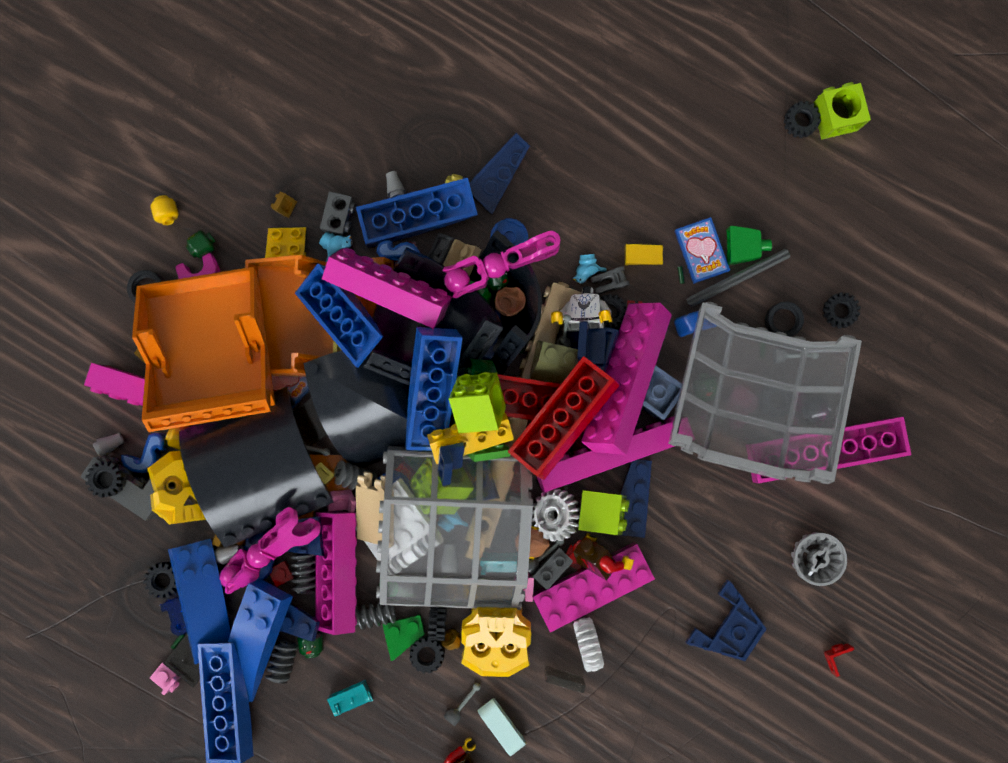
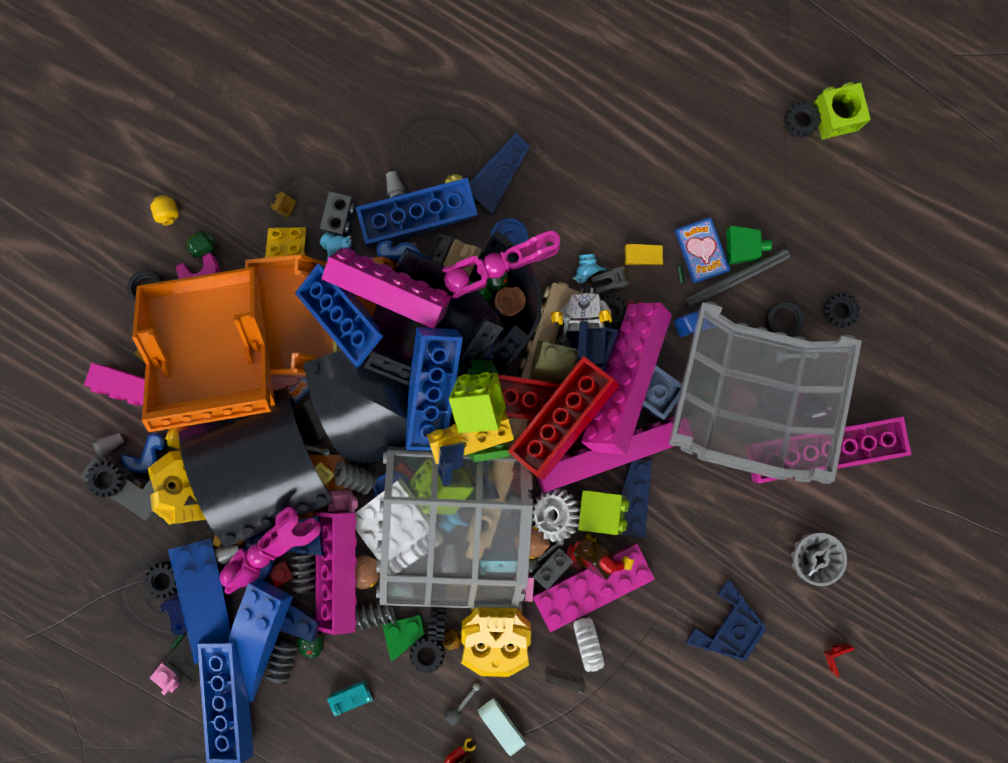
(366, 572): none -> nougat hair
(367, 507): tan tile -> none

